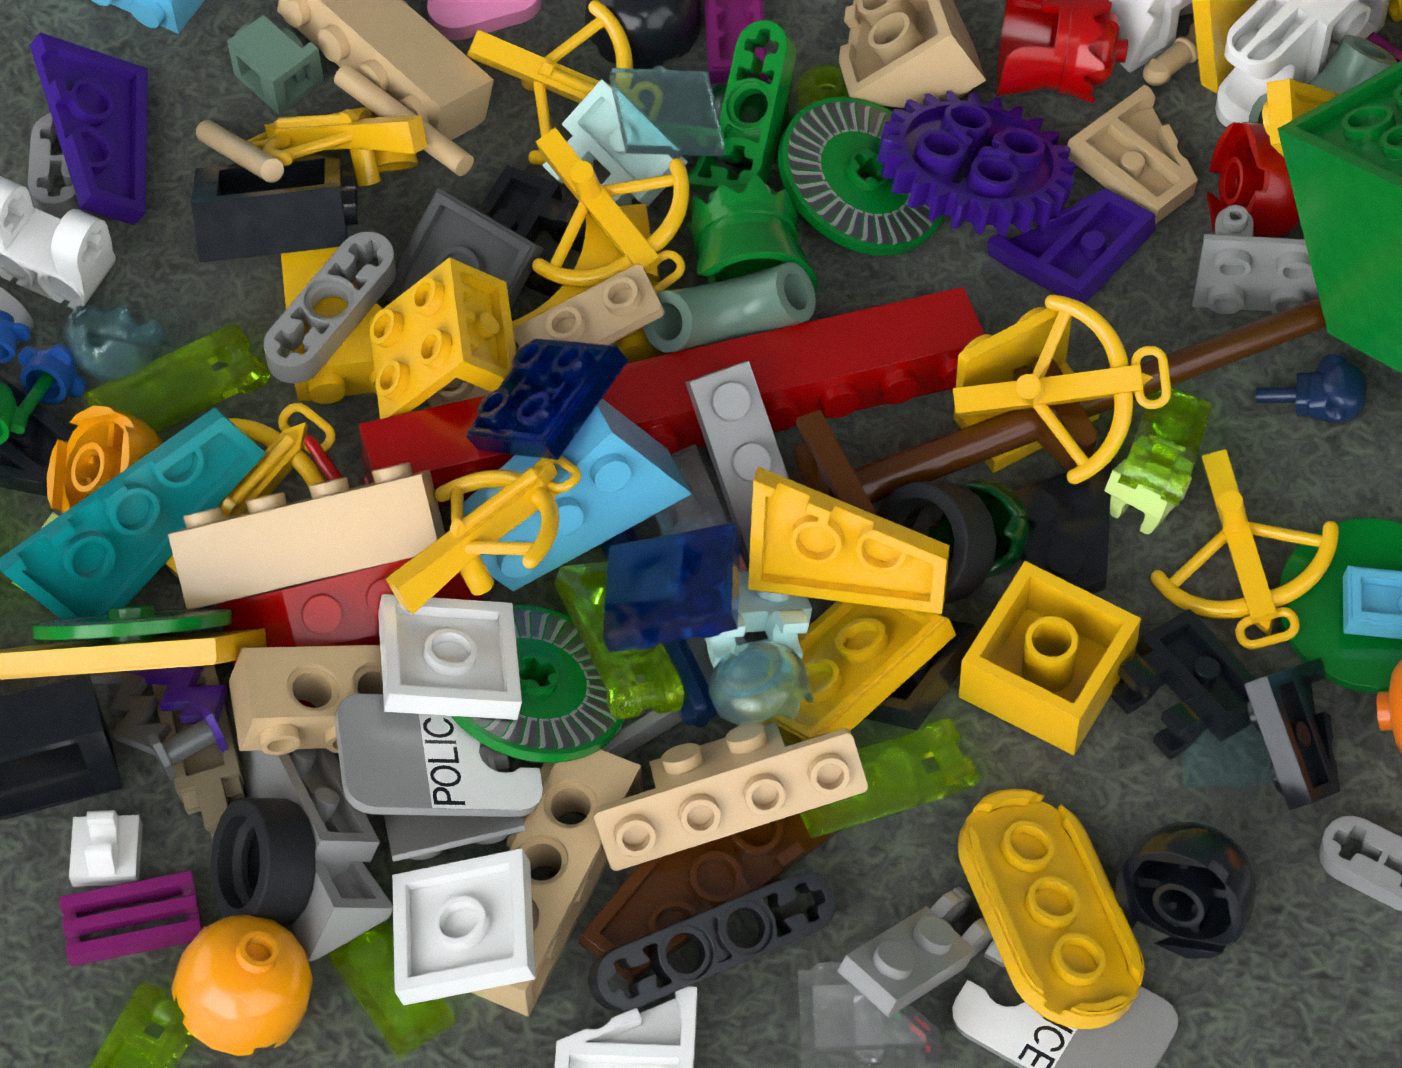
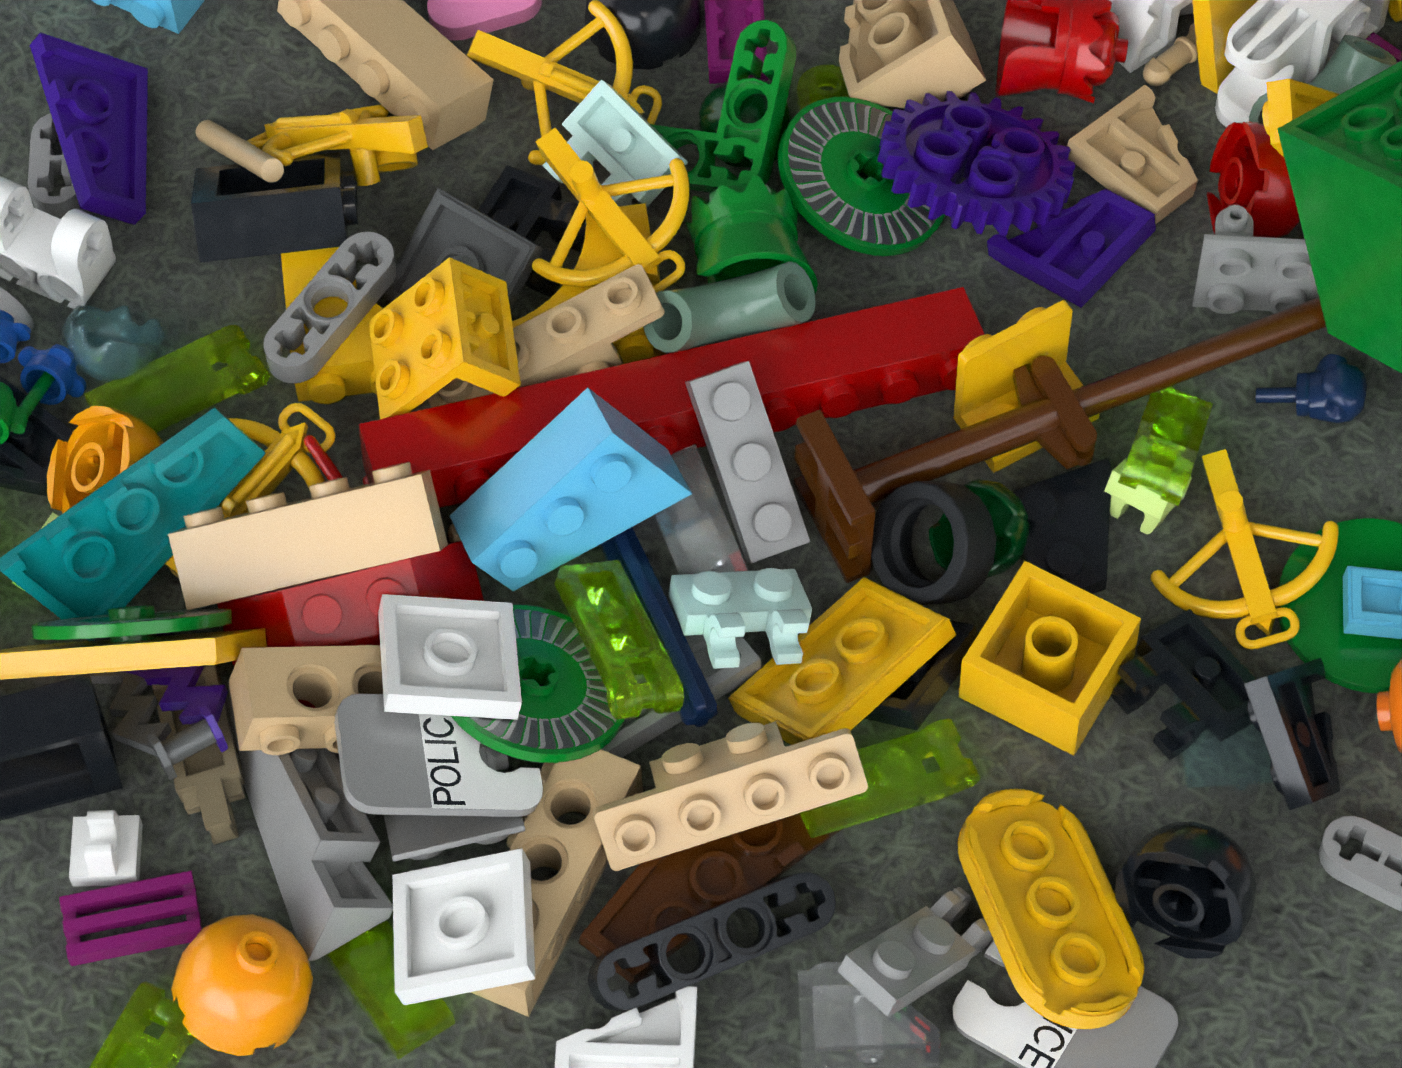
(263, 859): black tyre -> none
(275, 63): sand green brick -> none
(386, 106): tan bar -> none
(482, 528): yellow piece -> none
(545, 397): clear blue tile -> none
(666, 112): clear light blue piece -> none
(672, 588): clear blue tile -> none
(759, 682): clear light blue hair -> none
(838, 552): yellow wing -> none
(1040, 391): yellow piece -> none

